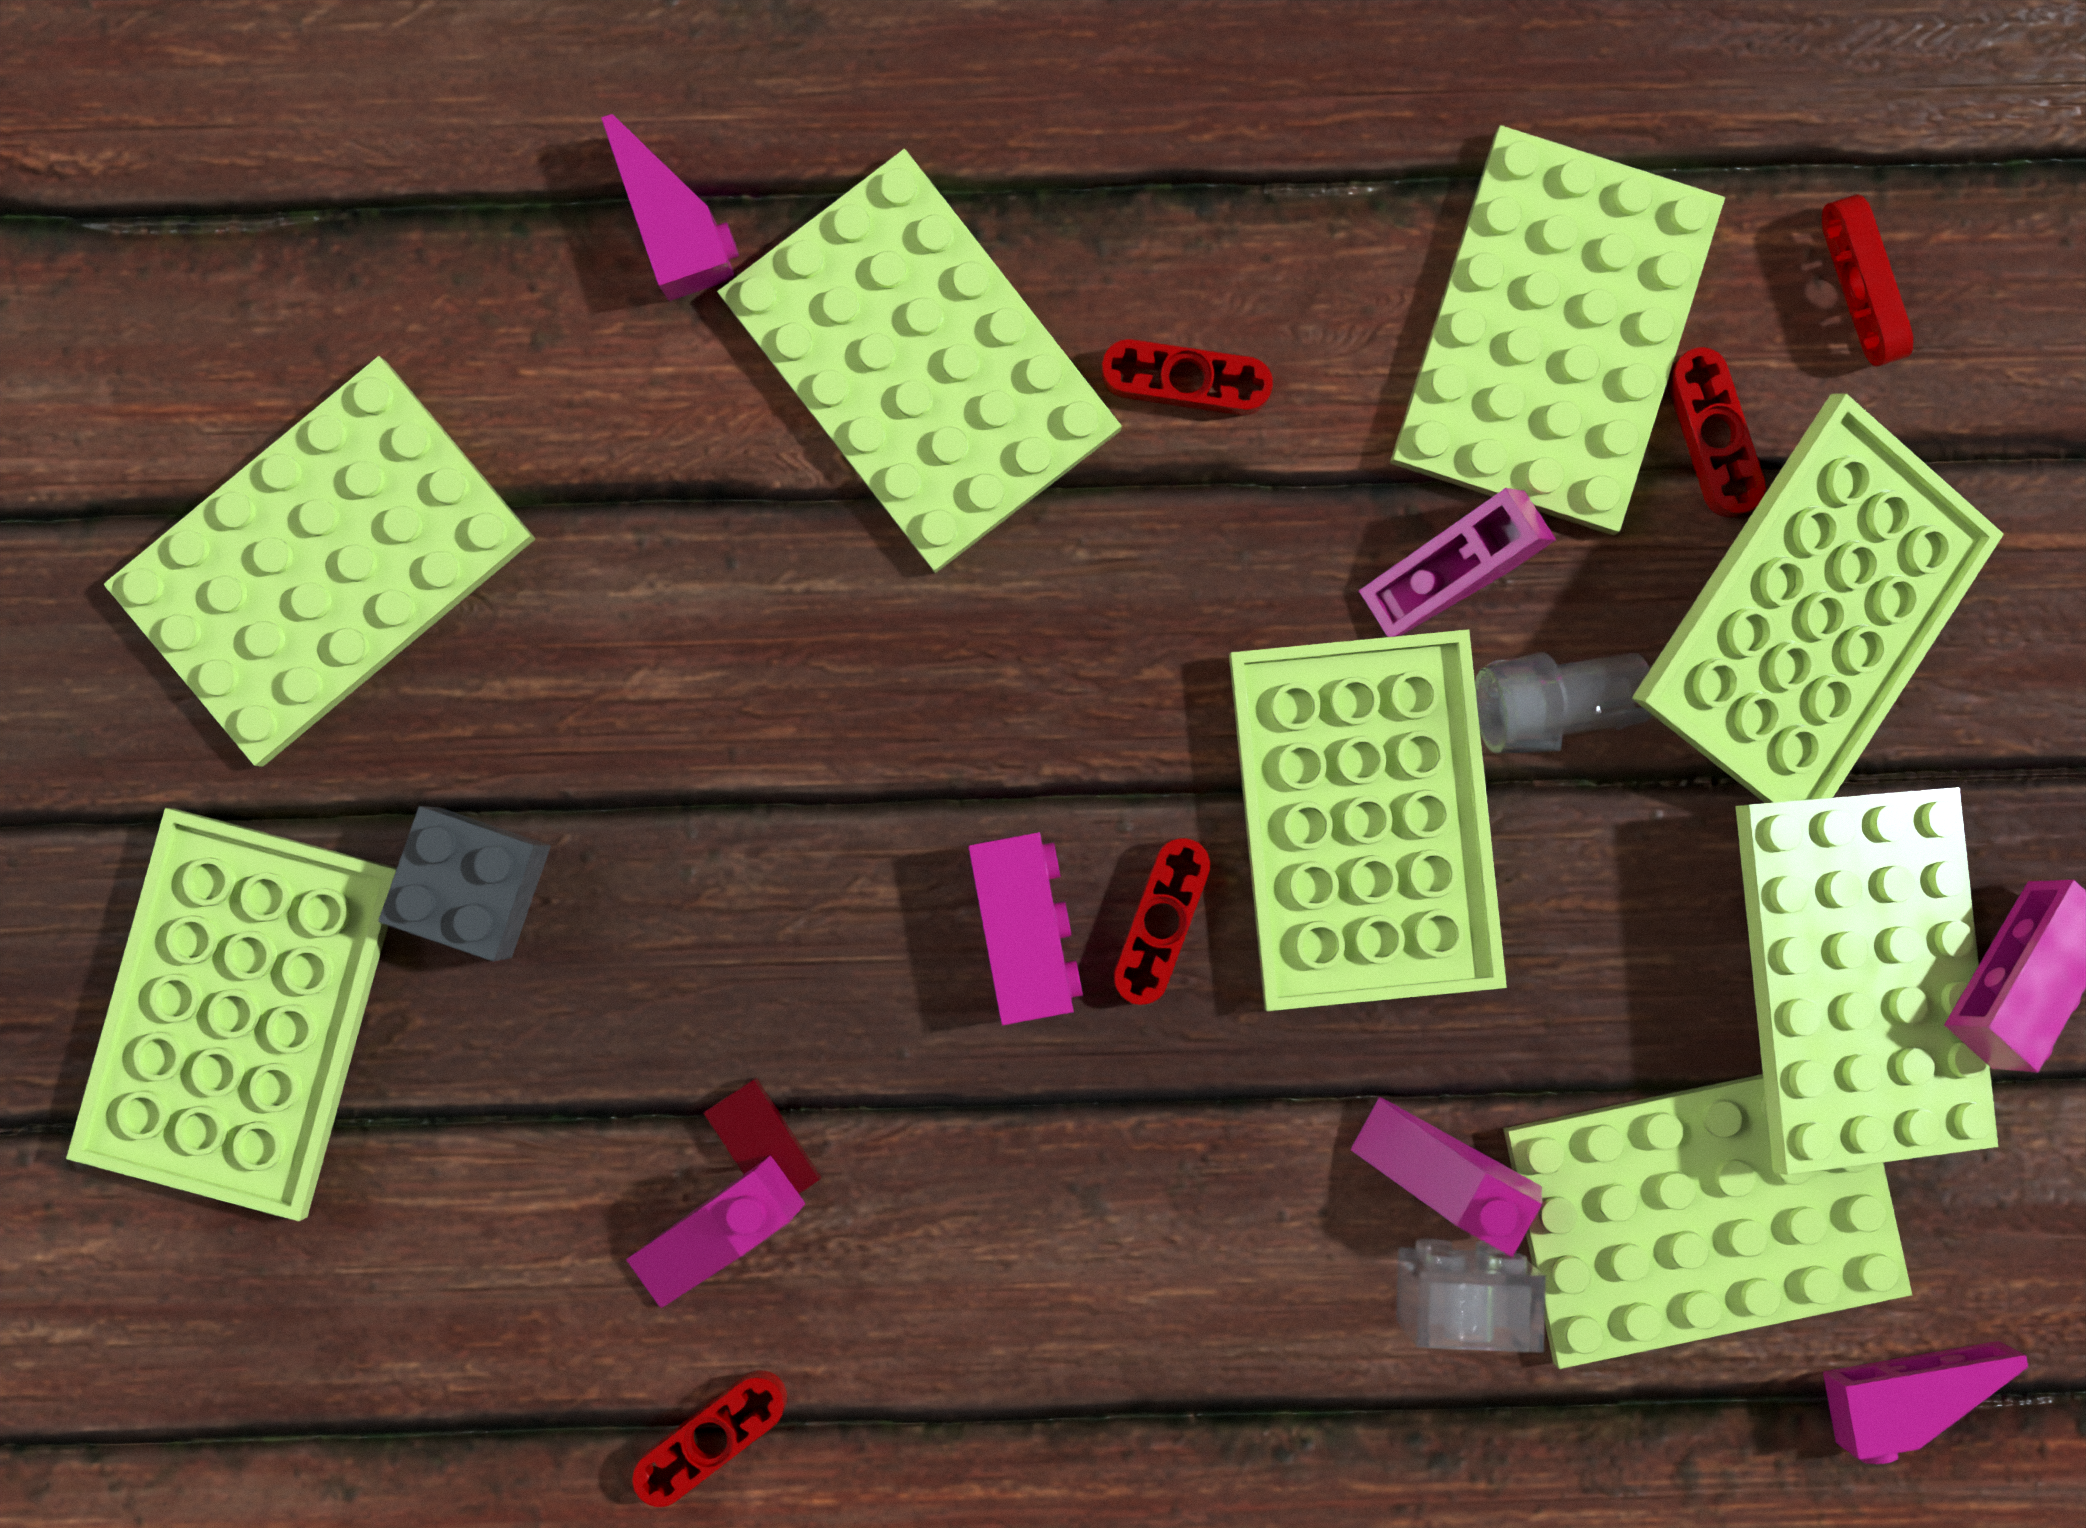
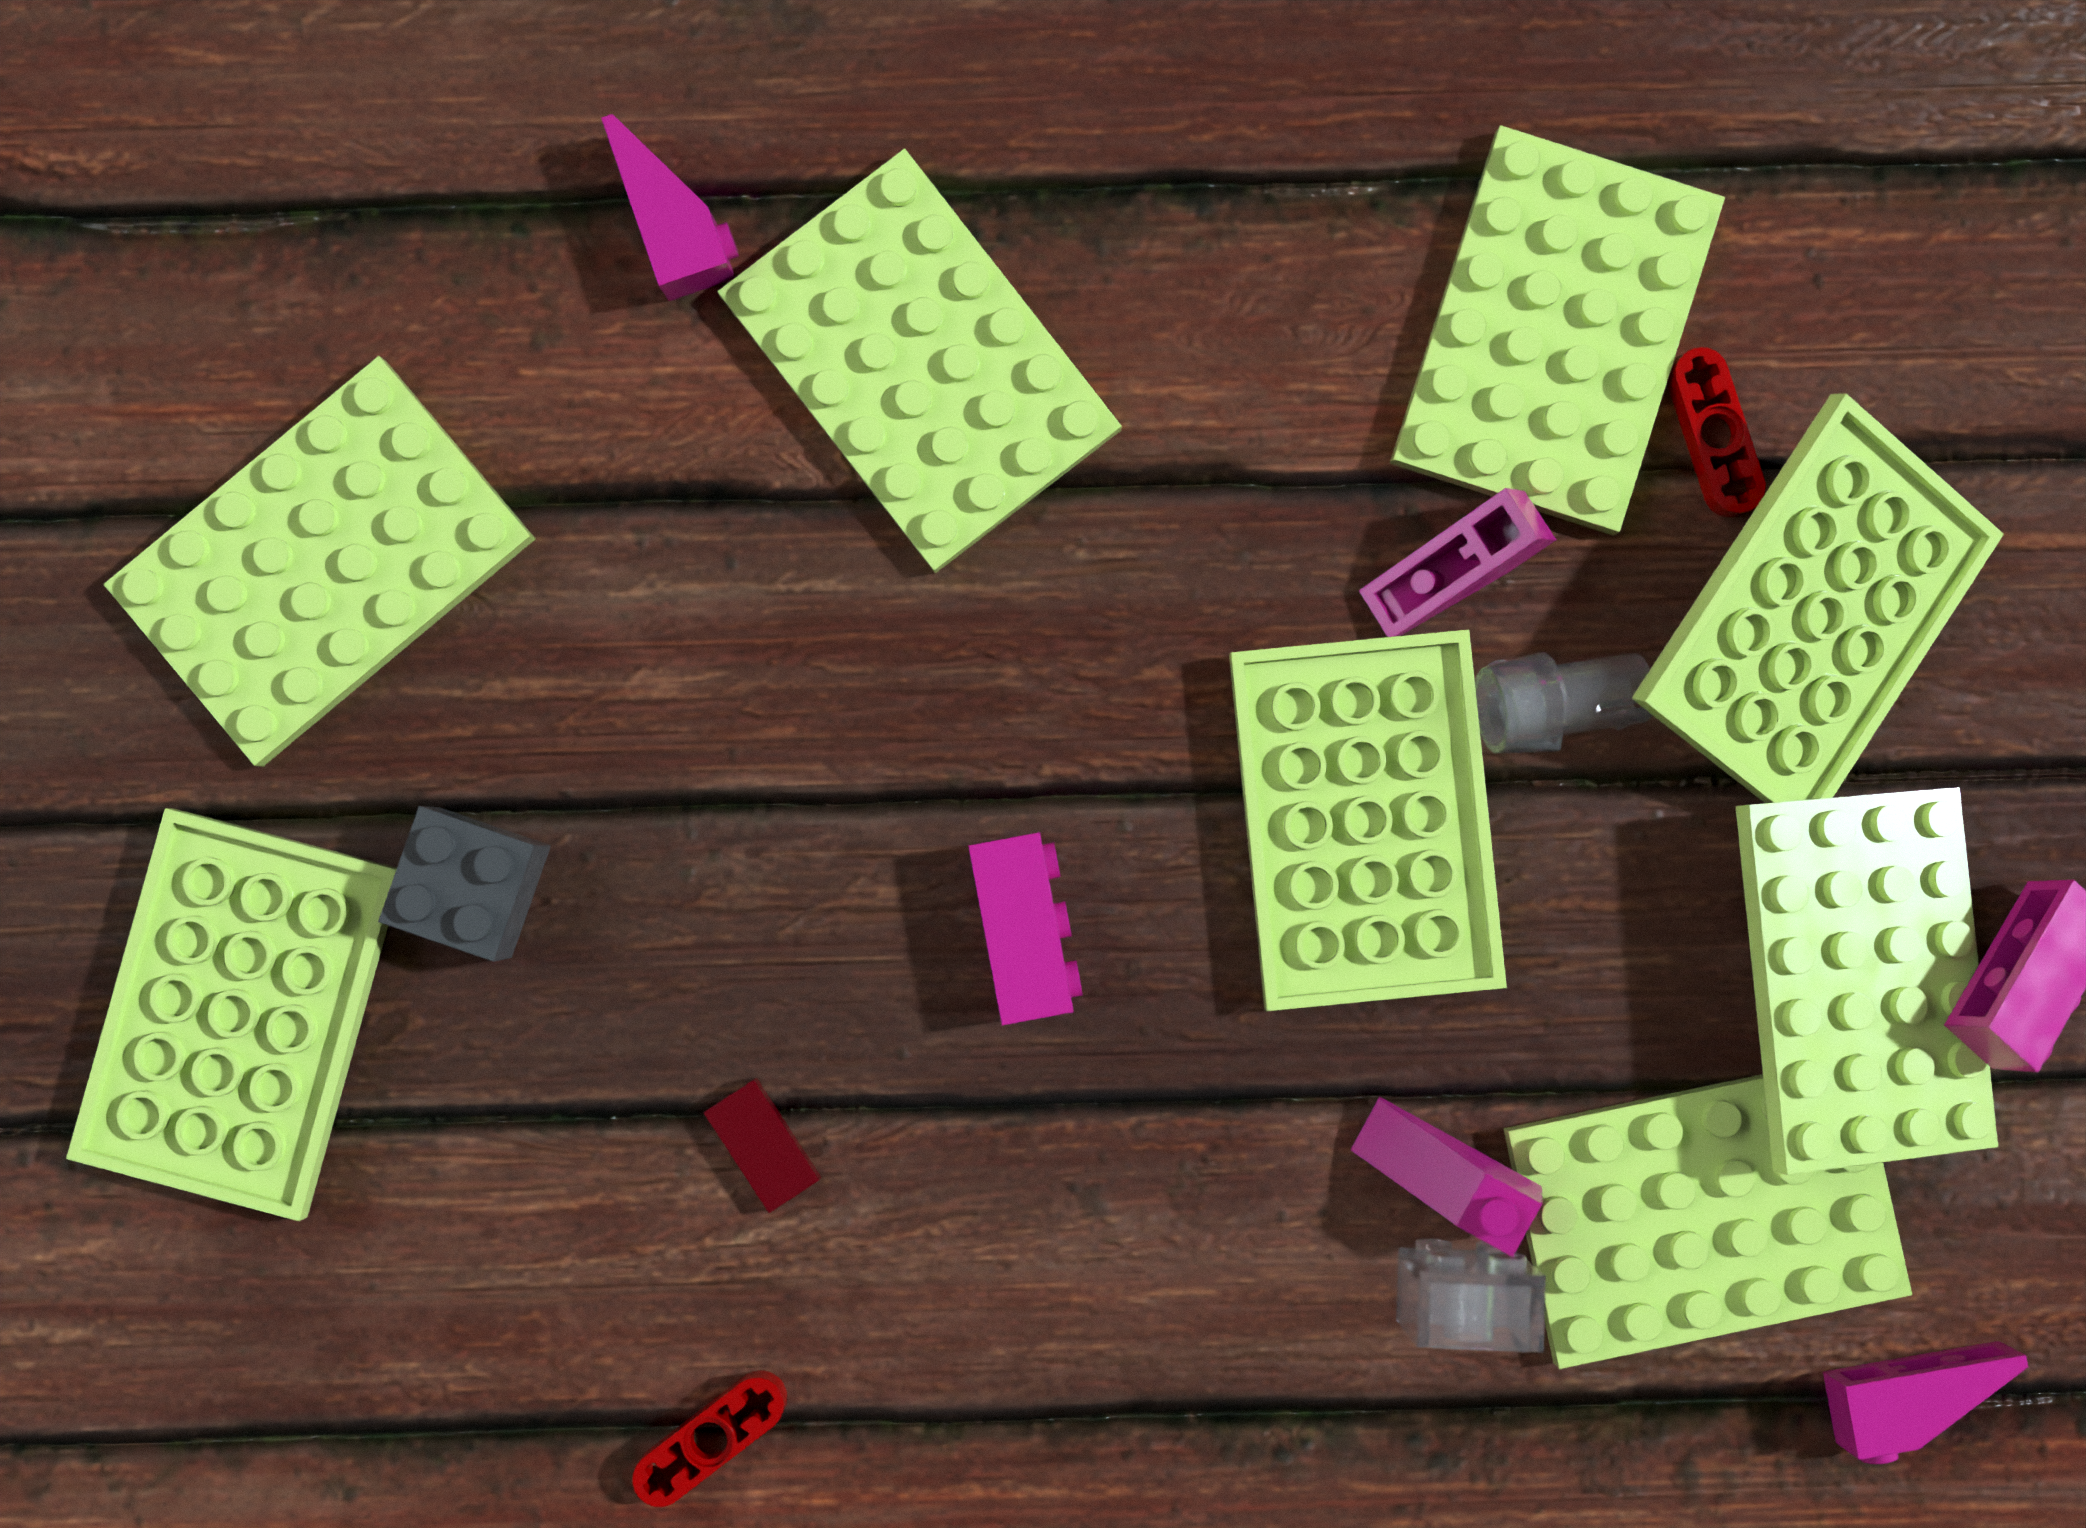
(717, 1232): dark pink slope -> none
(1133, 957): red beam -> none
(1227, 396): red beam -> none
(1867, 280): red beam -> none

